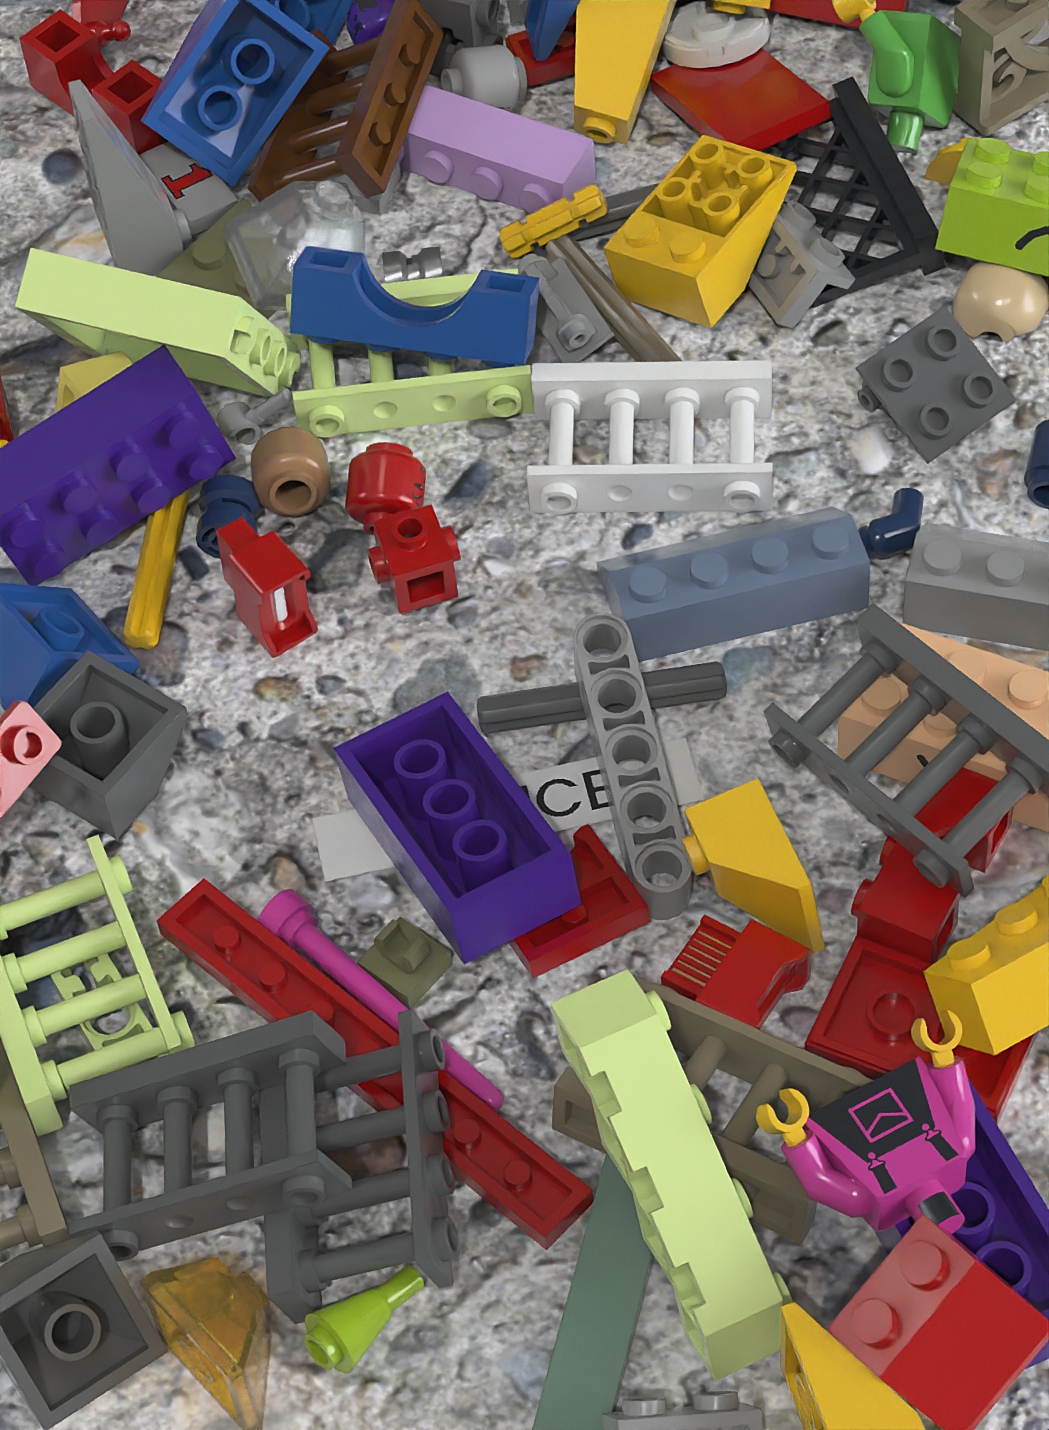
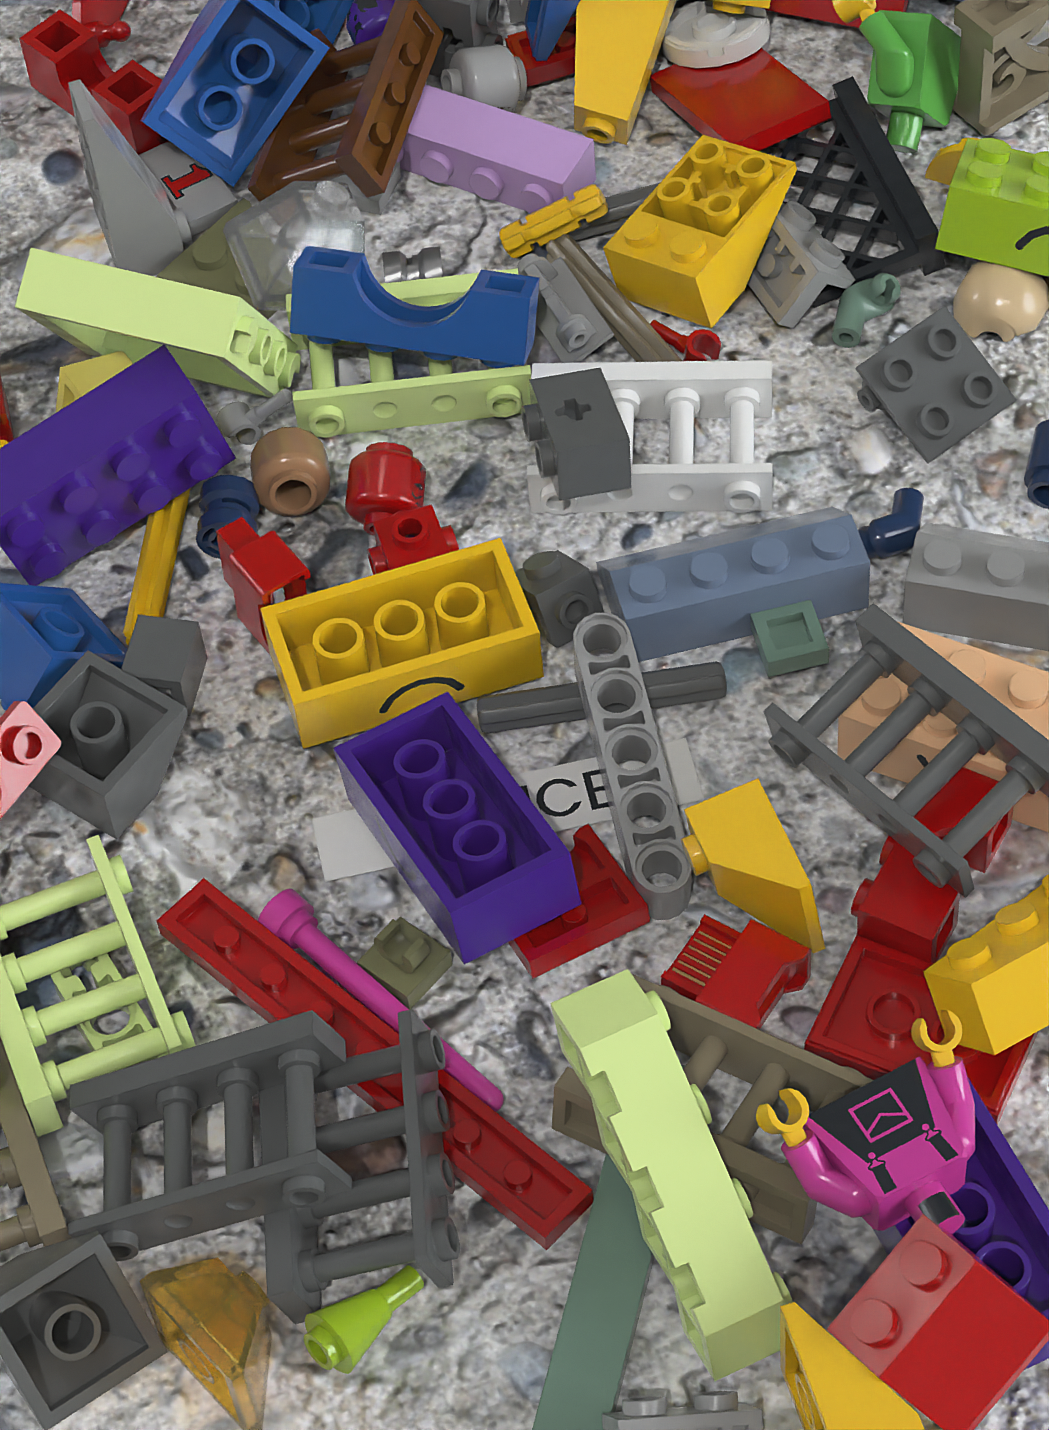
(167, 656): none -> dark grey panel
(402, 639): none -> yellow brick
(559, 593): none -> dark grey bracket
(578, 434): none -> dark grey brick
(693, 345): none -> red hand
(789, 638): none -> sand green plate
(862, 303): none -> sand green arm

